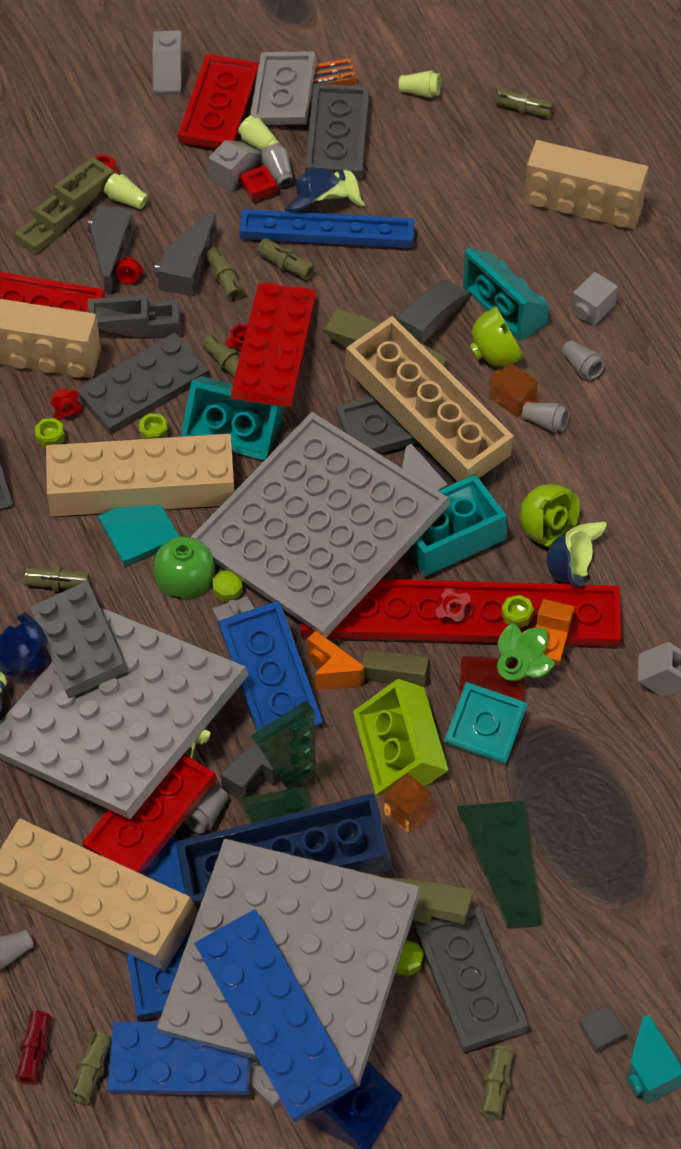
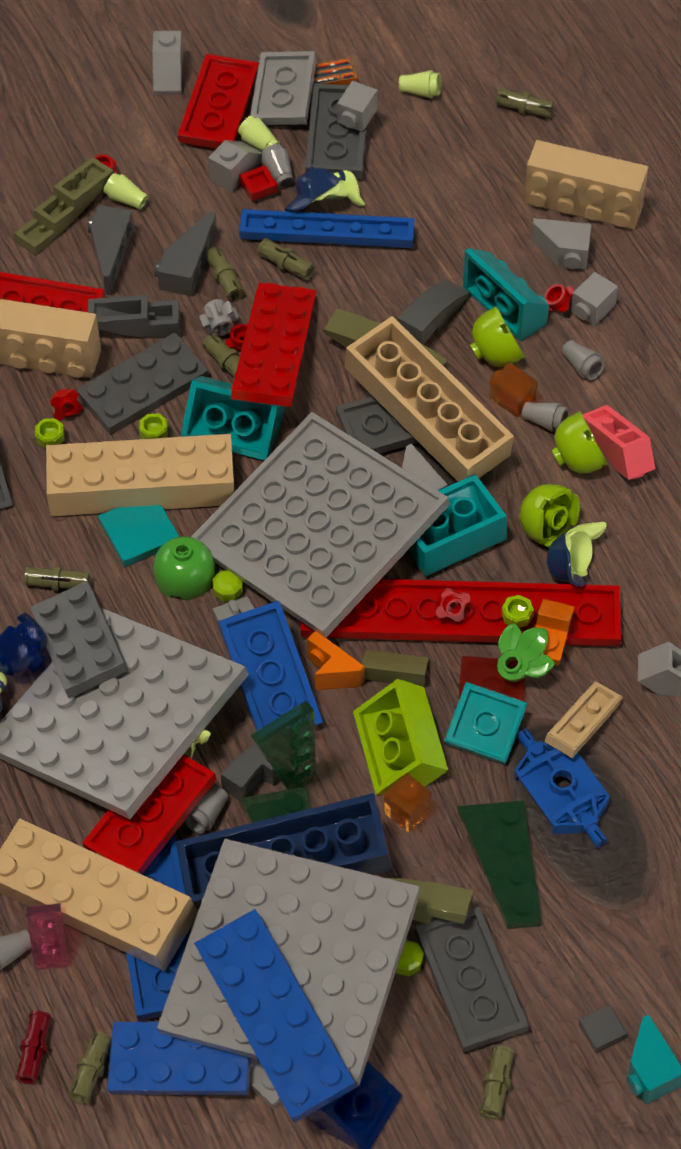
(47, 936): none -> clear pink plate
(126, 275): red plate -> none
(219, 317): none -> light grey gear
(357, 106): none -> light grey brick
(559, 297): none -> red plate
(563, 241): none -> light grey slope
(568, 808): none -> blue plate
(577, 446): none -> lime cylinder
(583, 719): none -> tan tile
(621, 442): none -> coral slope

